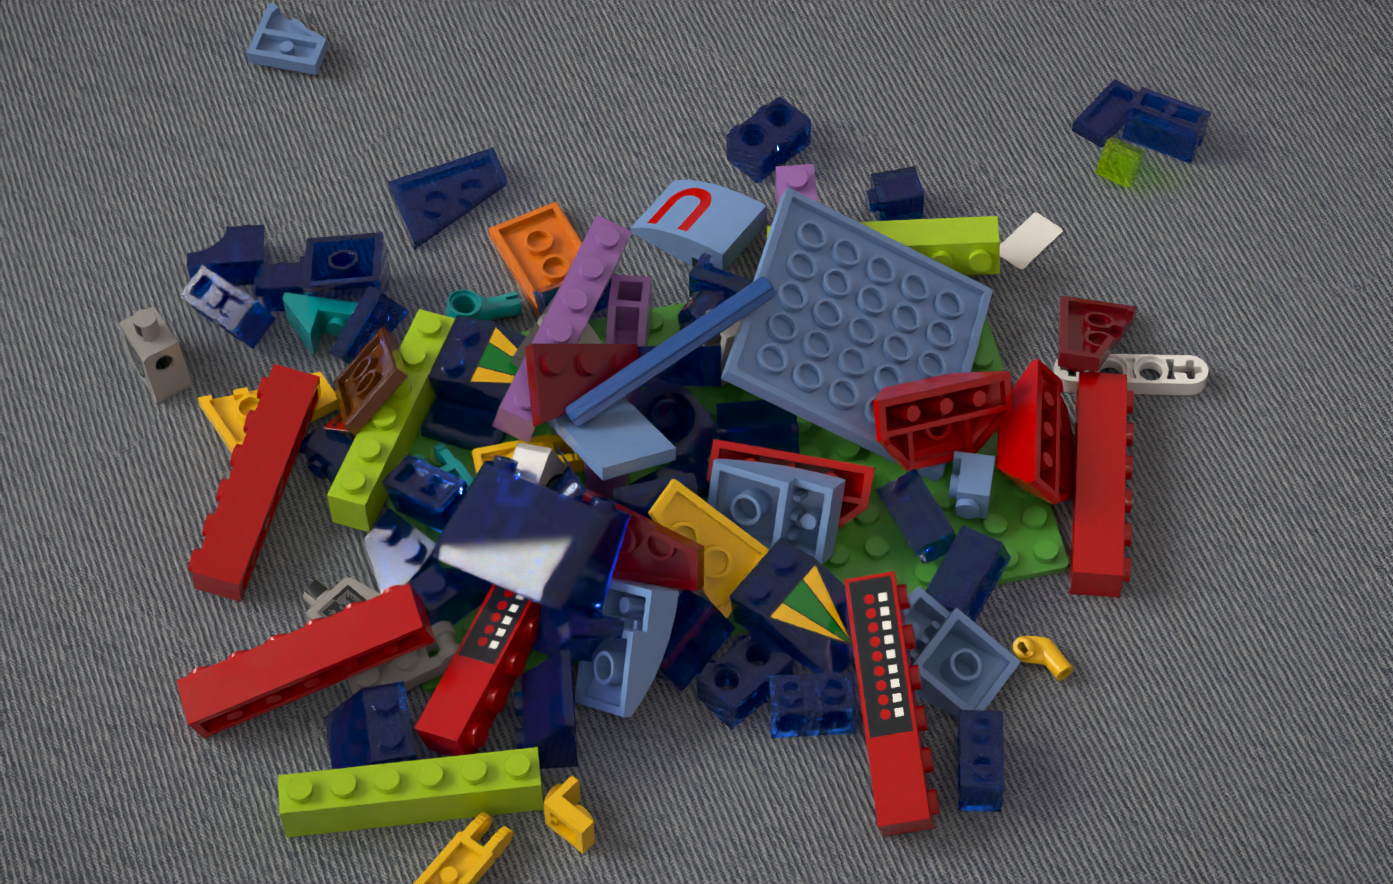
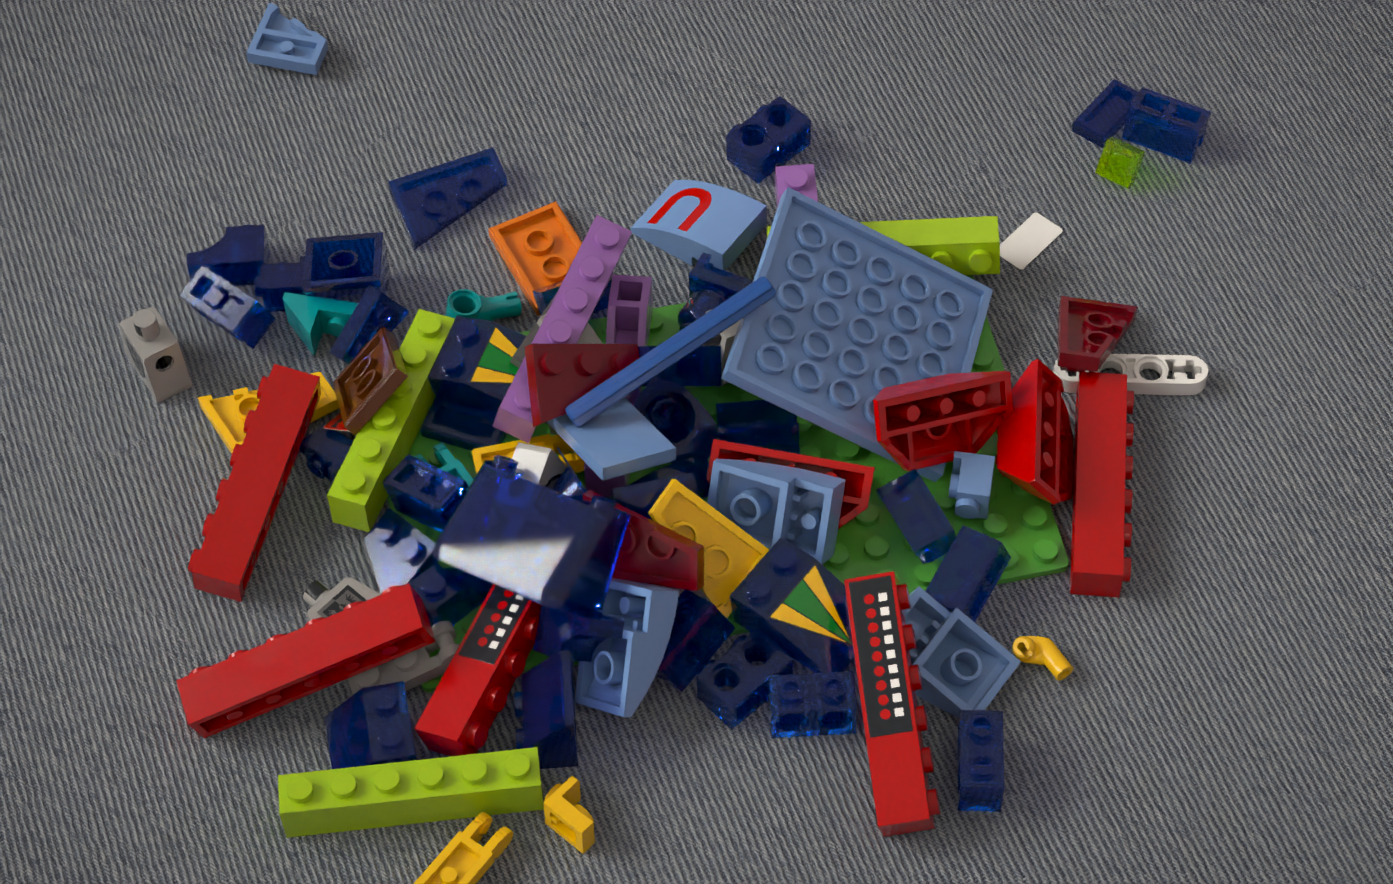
(895, 195): clear blue brick -> none

